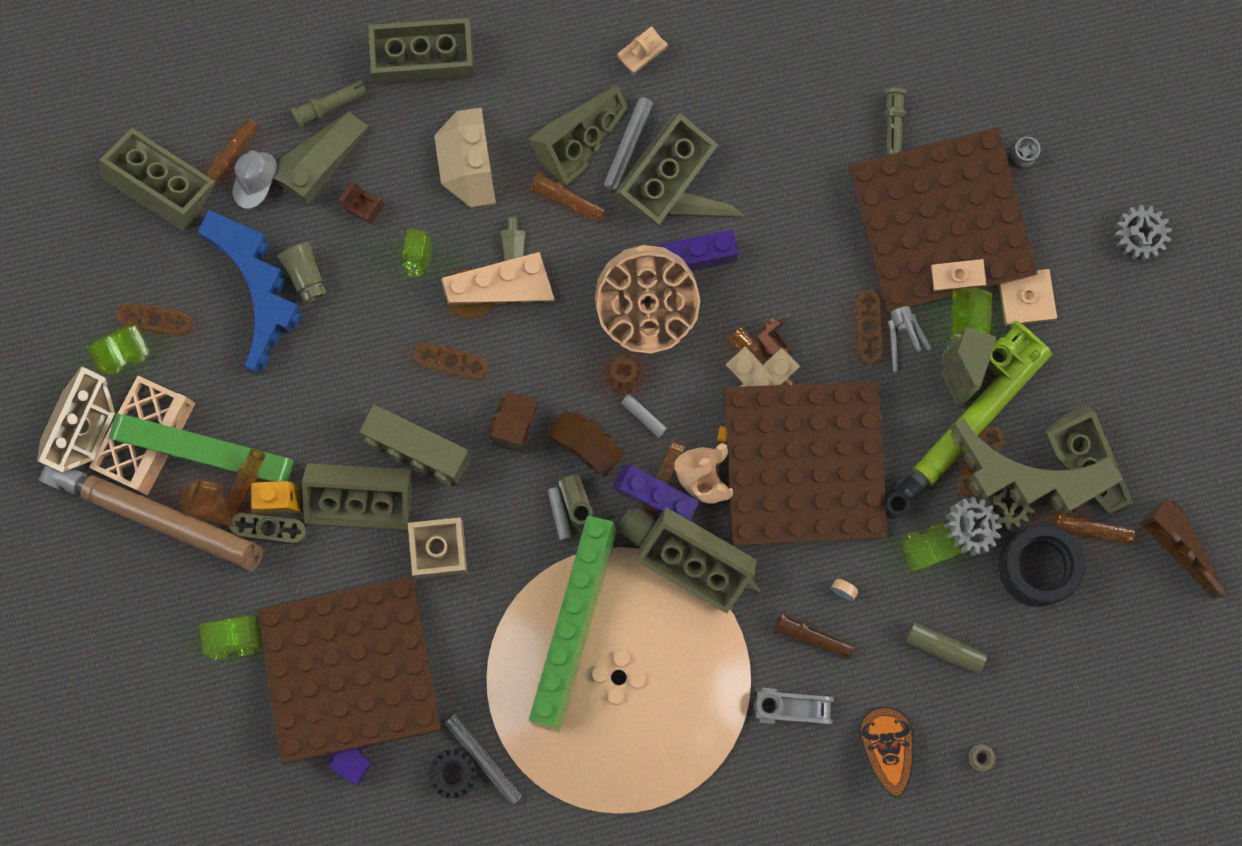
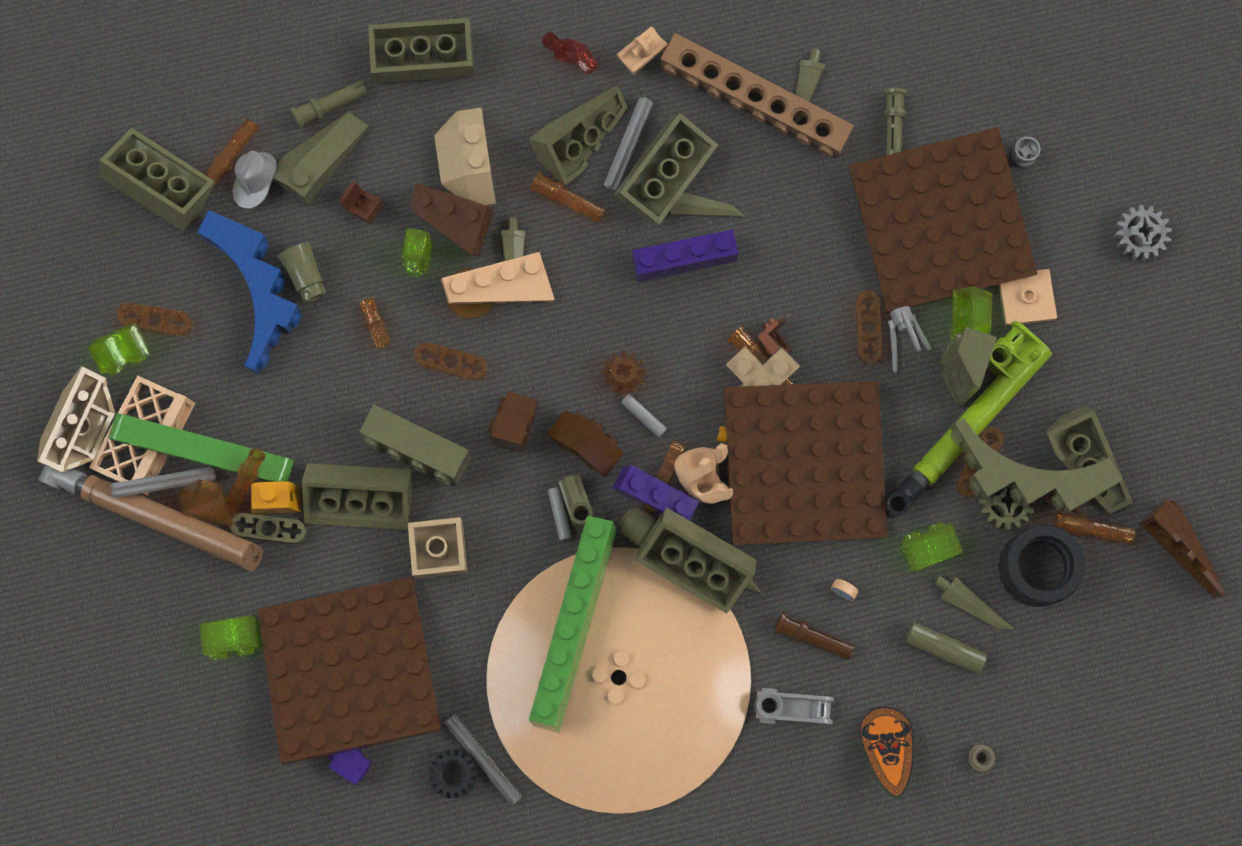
(161, 482): none -> light grey axle
(374, 323): none -> clear orange axle
(454, 216): none -> reddish brown wedge
(570, 52): none -> clear red arm
(672, 304): light nougat brick -> none
(749, 83): none -> medium nougat brick
(808, 78): none -> olive bar
(958, 275): light nougat plate -> none
(963, 598): none -> olive bar
(981, 523): light grey gear -> none

